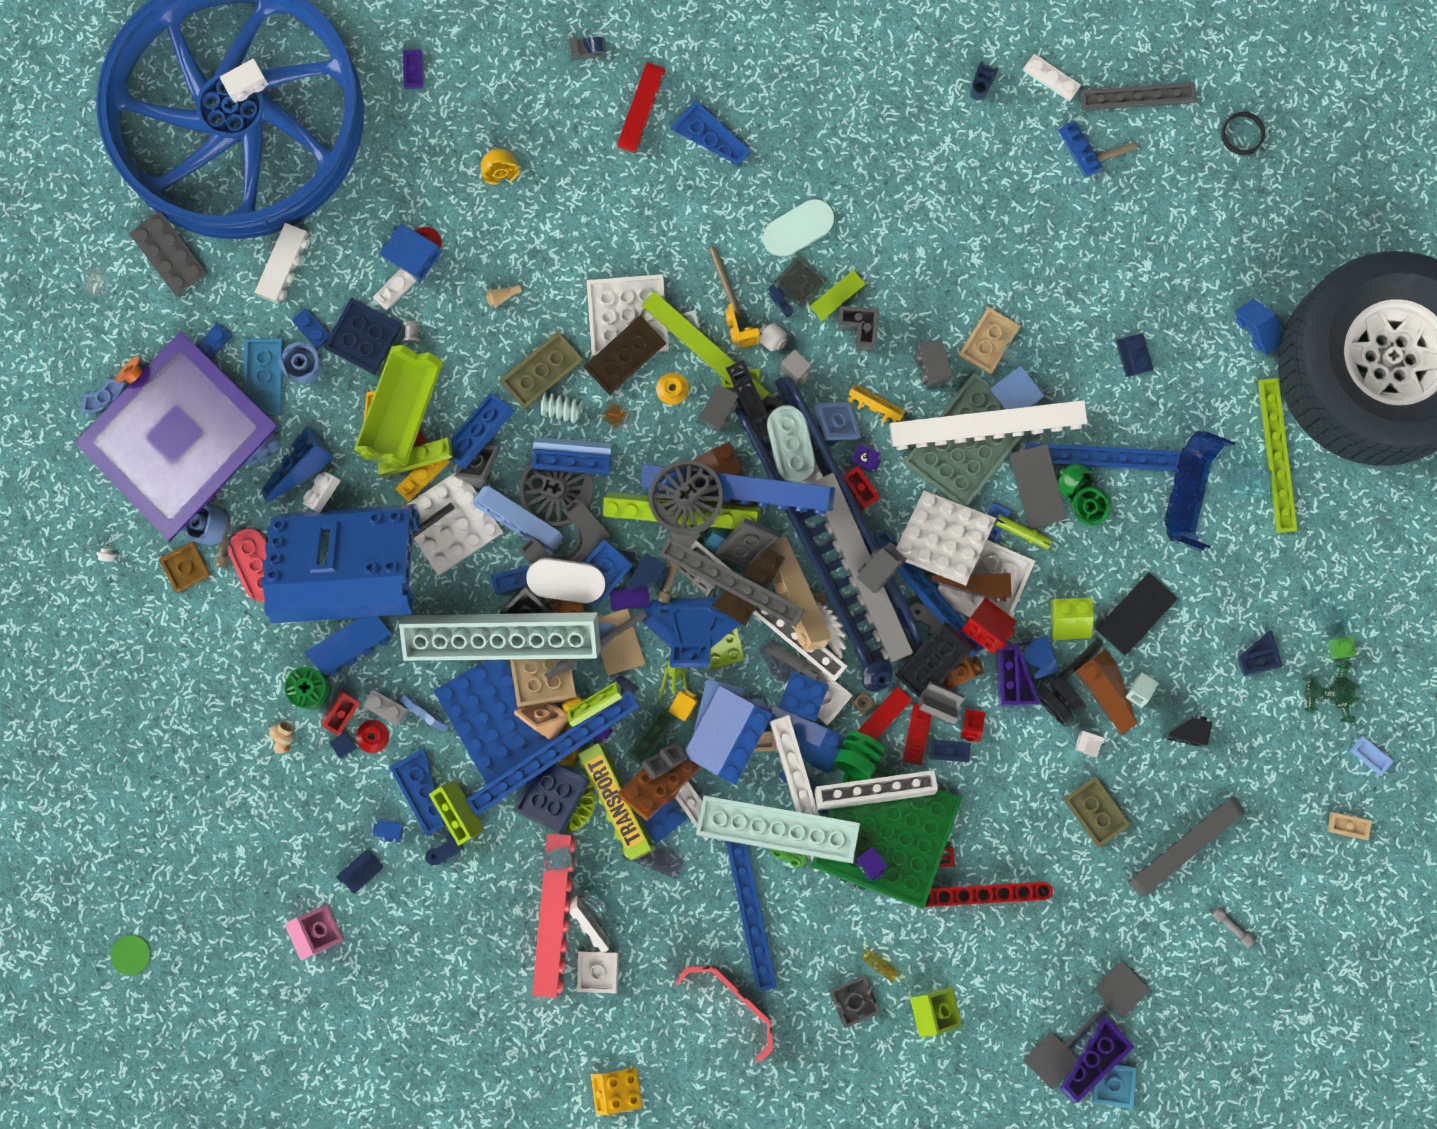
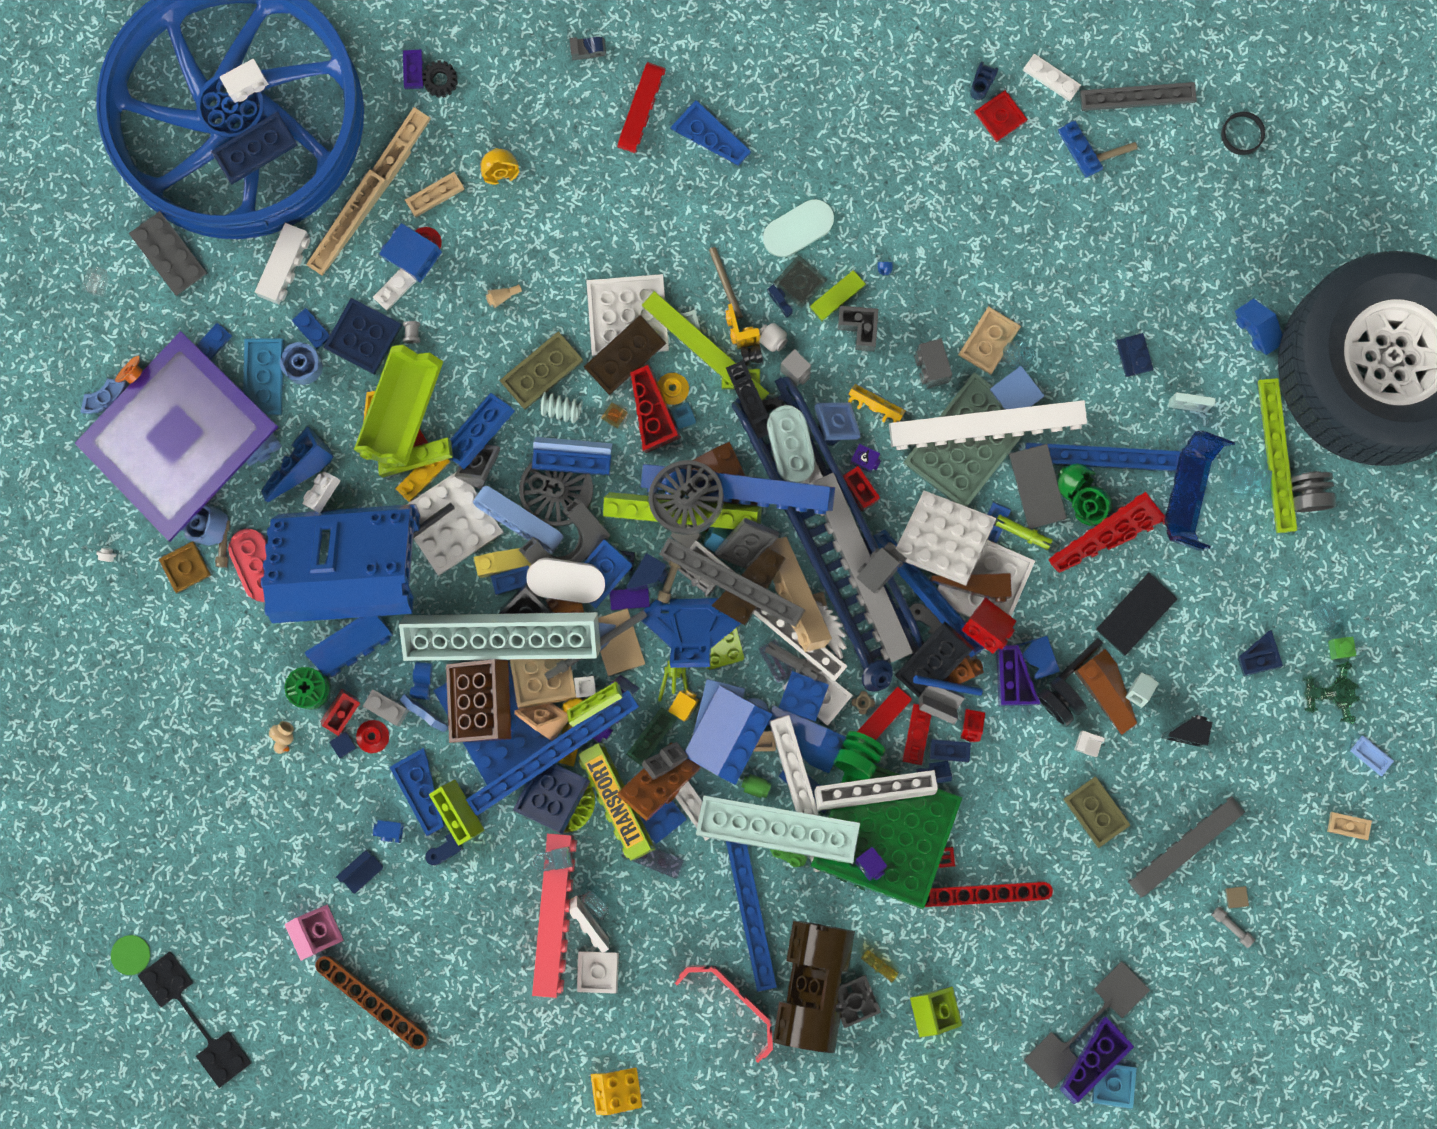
(221, 1057): none -> black hinge
(254, 148): none -> dark blue tile
(362, 1000): none -> dark orange beam
(369, 191): none -> tan slope
(422, 680): none -> blue leg
(434, 194): none -> tan plate
(440, 68): none -> black tyre
(478, 701): none -> reddish brown slope
(499, 562): none -> light yellow slope
(584, 686): none -> white panel
(654, 417): none -> red wedge
(683, 415): none -> dark azure slope
(717, 408): dark grey slope -> none
(752, 354): none -> black wheel
(756, 786): none -> bright green brick
(810, 1013): none -> dark brown cylinder
(885, 268): none -> blue hinge
(941, 769): none -> dark blue plate
(947, 685): none -> blue bar
(1000, 116): none -> red tile
(1072, 618): lime slope -> none
(1111, 532): none -> red wing
(1191, 402): none -> light aqua tile
(1236, 897): none -> dark tan tile
(1313, 491): none -> dark grey wheel

